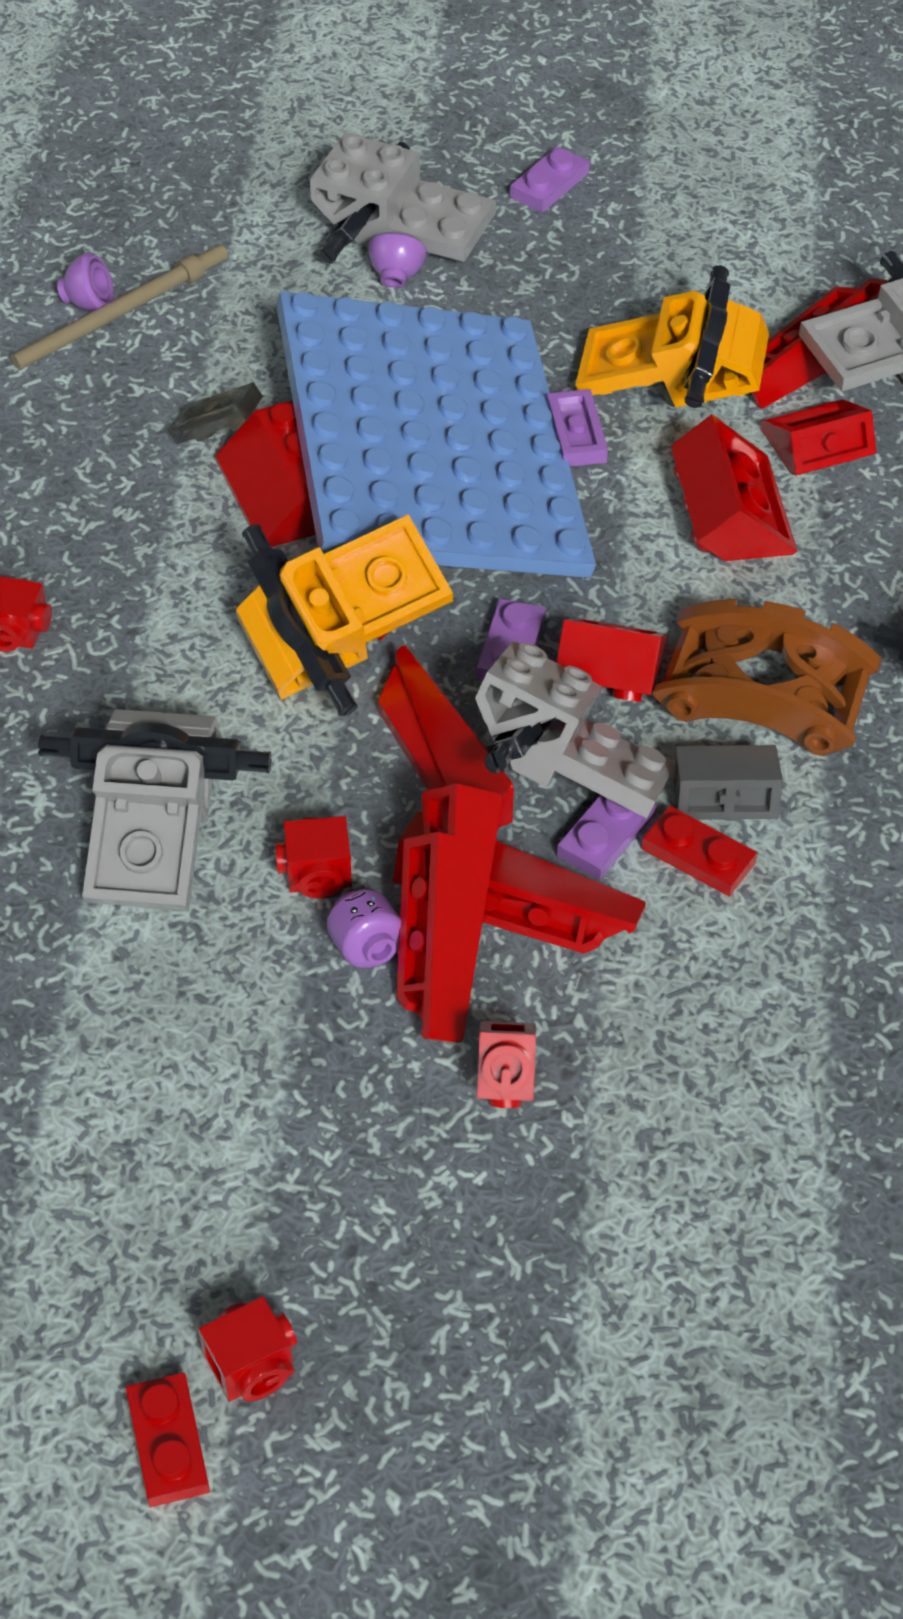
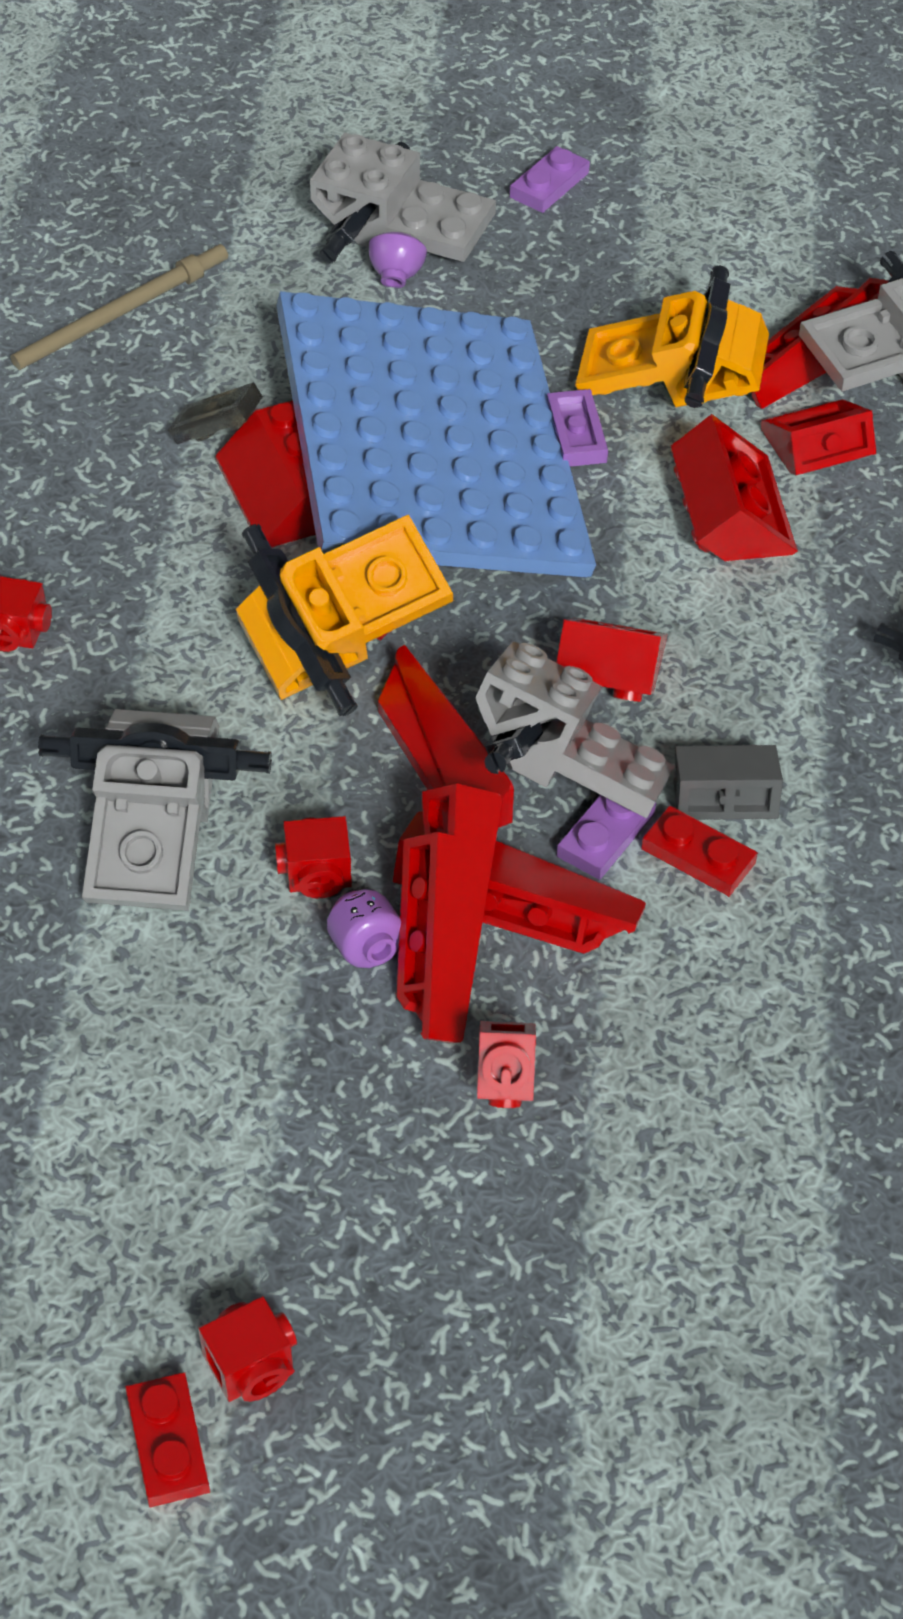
(86, 283): medium lavender brick -> none
(510, 623): medium lavender plate -> none
(790, 707): dark orange fence -> none

